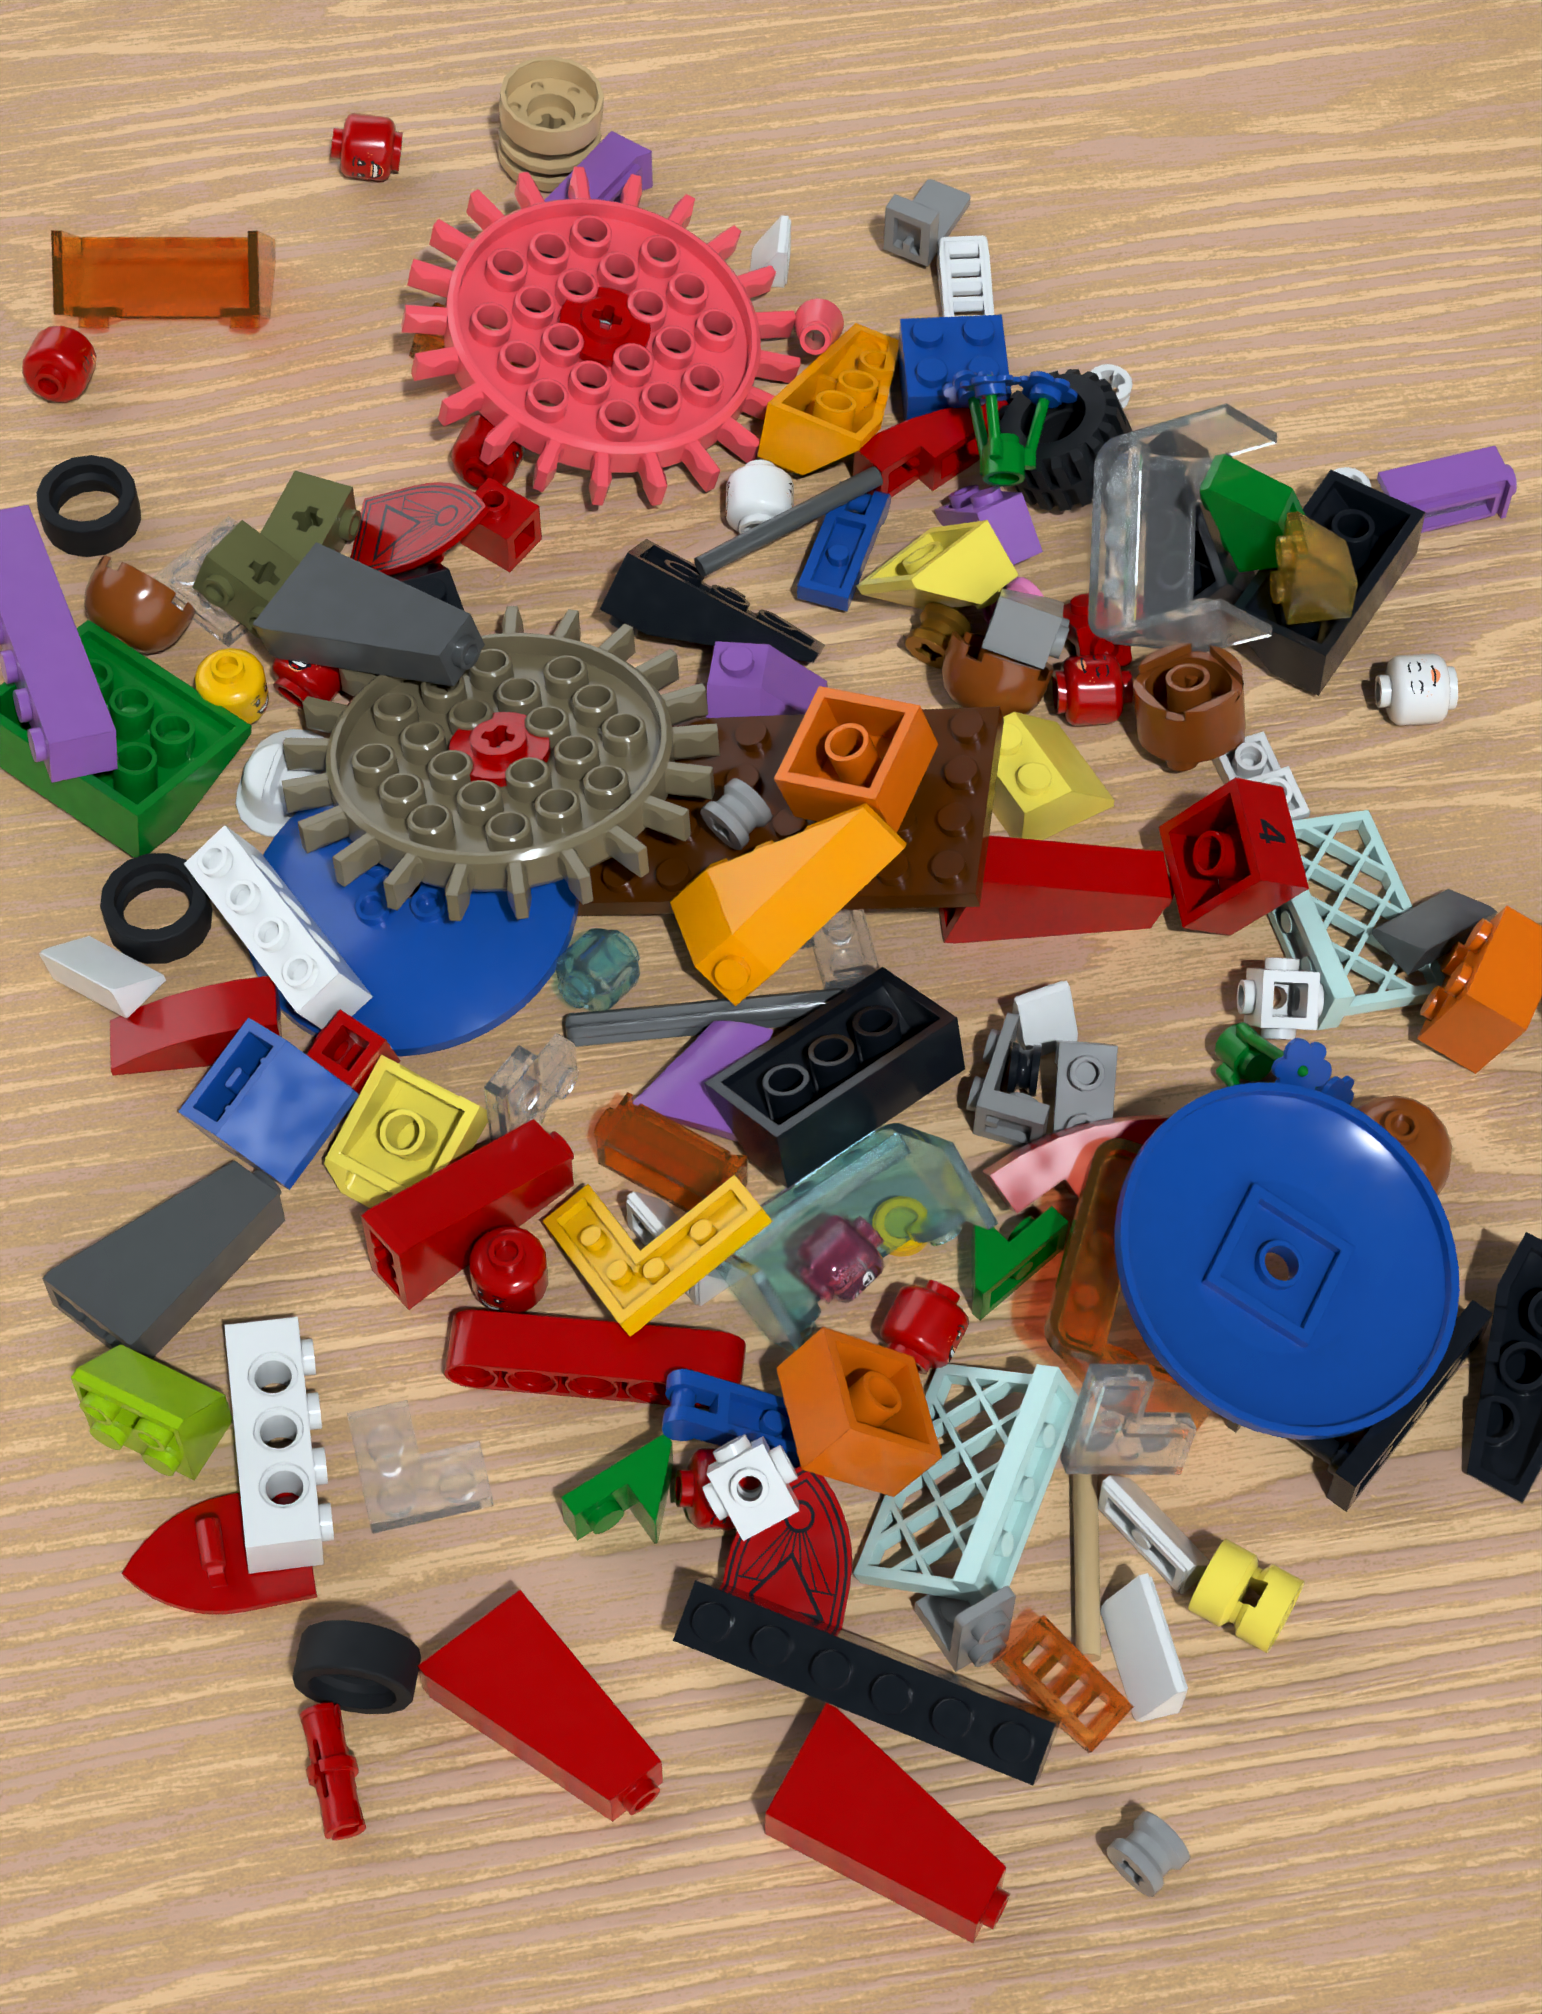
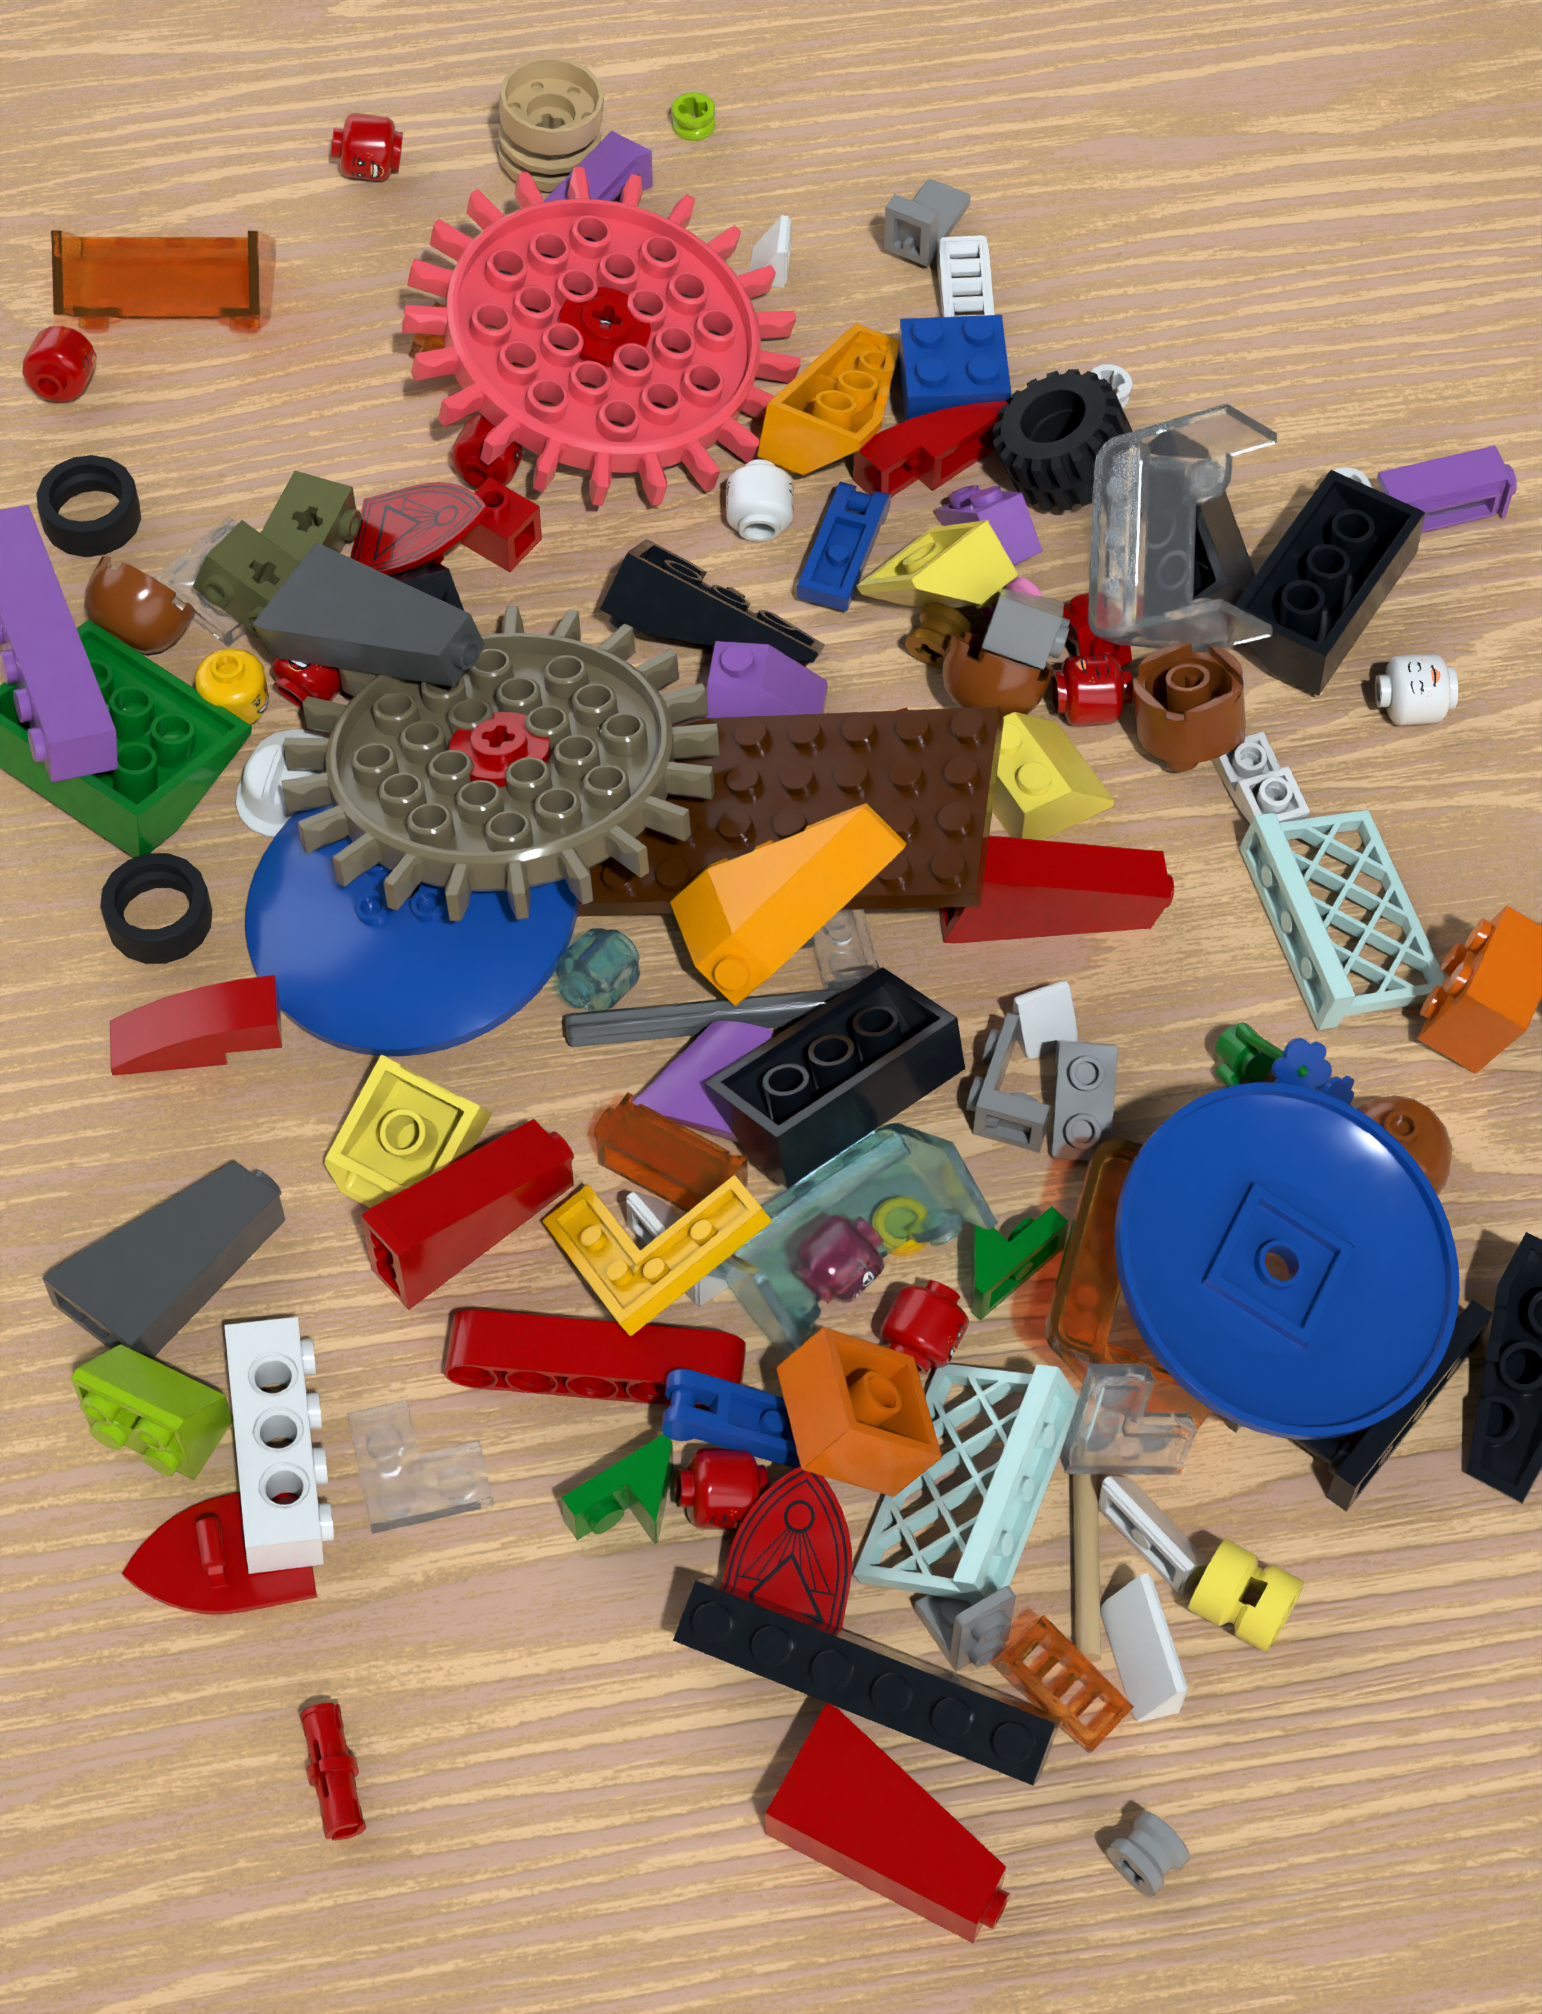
(102, 974): white slope -> none
(268, 1103): slope -> none
(276, 929): white brick -> none
(349, 1050): red brick -> none
(357, 1666): black tyre -> none
(508, 1270): red head -> none
(529, 1085): clear plate -> none
(541, 1704): red slope -> none
(693, 128): none -> lime bush
(736, 814): light grey wheel -> none
(756, 1508): white brick -> none
(788, 521): dark grey bar -> none
(820, 316): coral cone -> none
(855, 754): orange brick -> none
(1001, 455): plant -> none
(1024, 1069): black bush -> none
(1062, 1158): slope -> none
(1233, 857): red brick -> none
(1247, 511): green slope -> none
(1299, 1004): white brick -> none
(1313, 572): clear yellow slope -> none
(1431, 929): dark grey slope -> none

